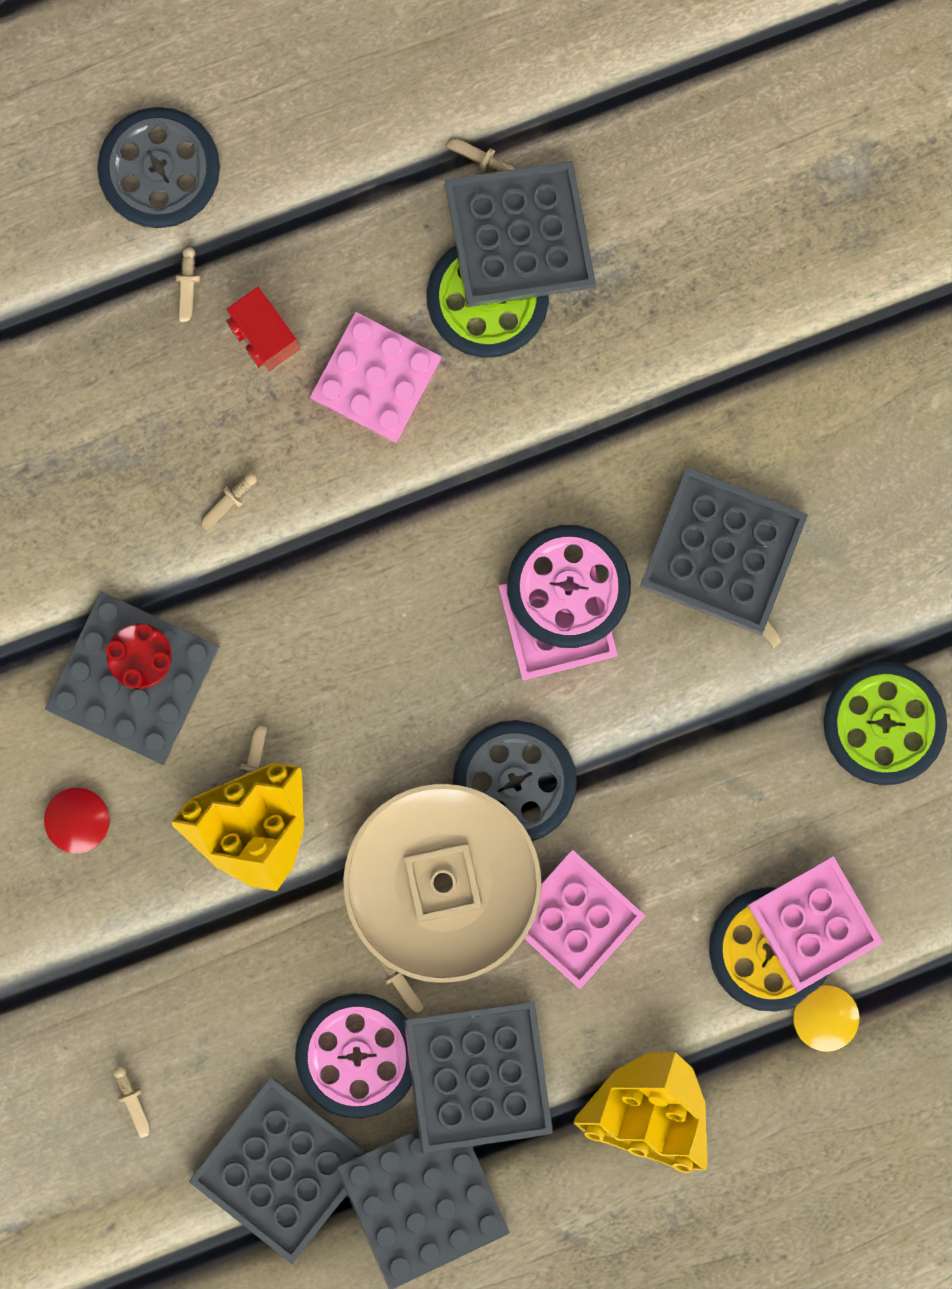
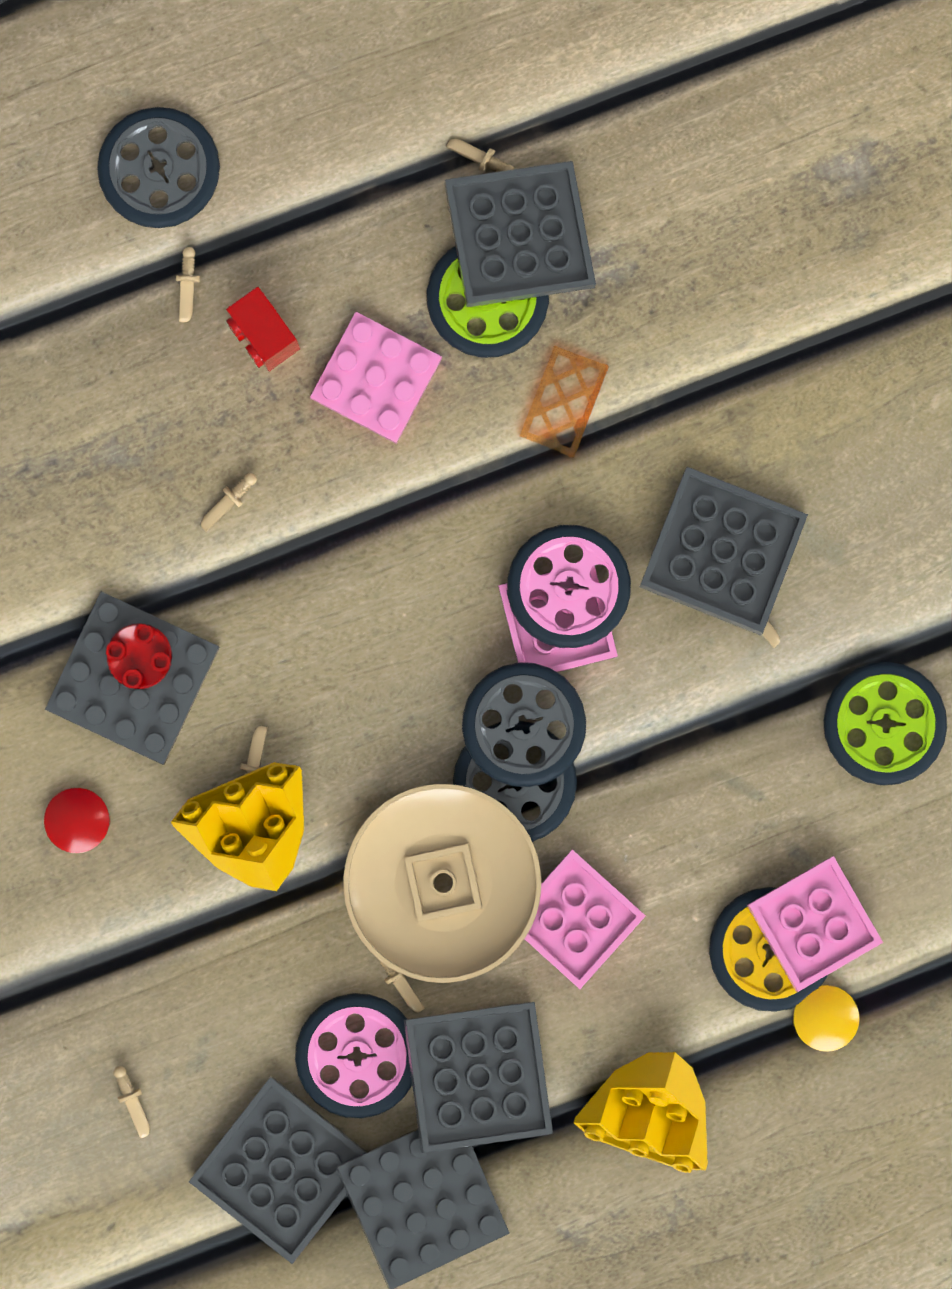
(549, 378): none -> clear orange window
(558, 753): none -> wedge

